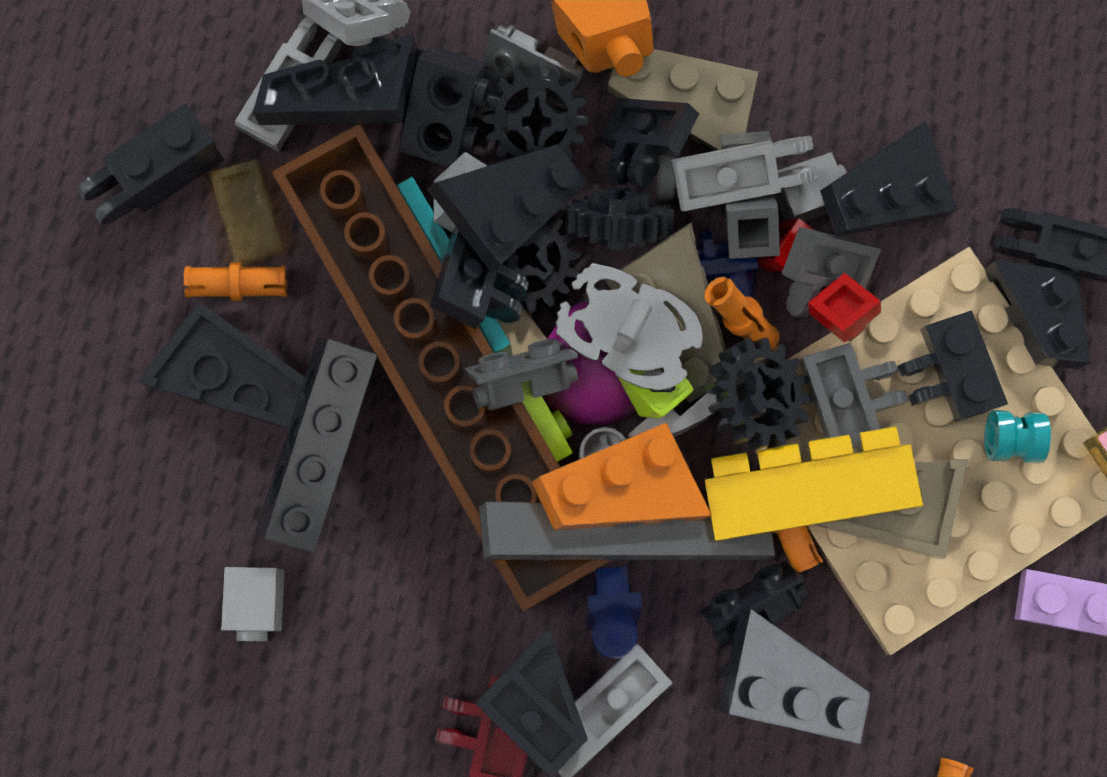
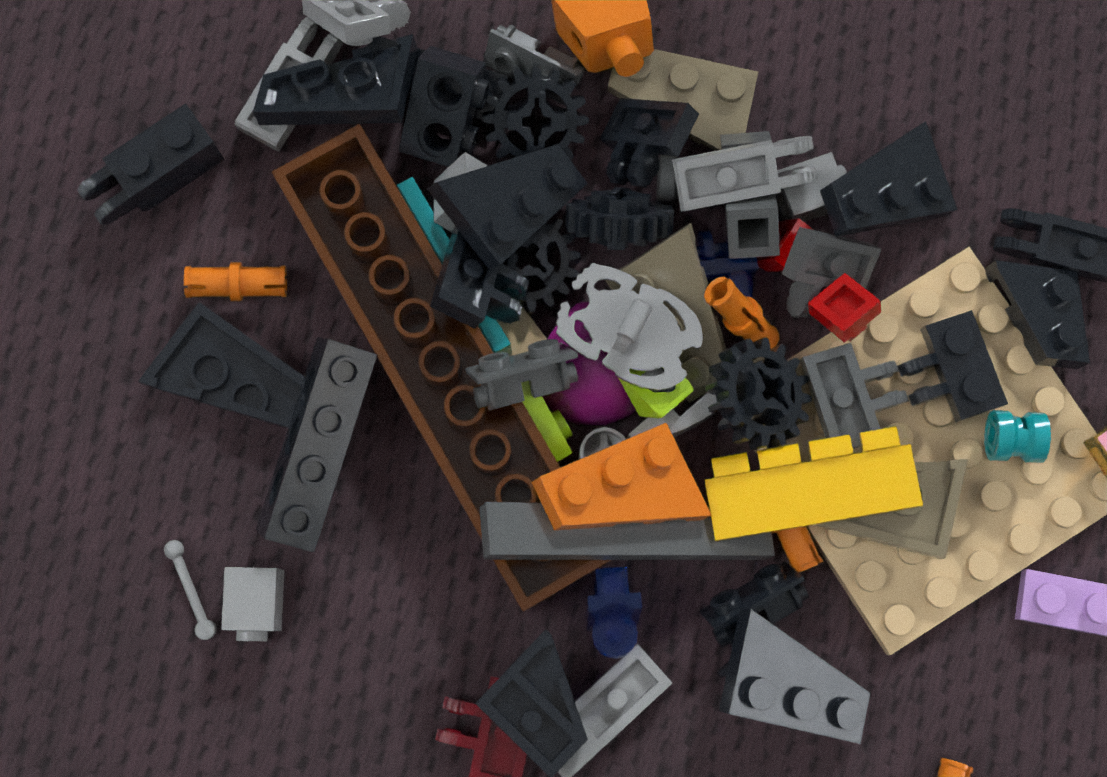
(205, 628): none -> light grey hinge
(247, 212): clear yellow tile -> none

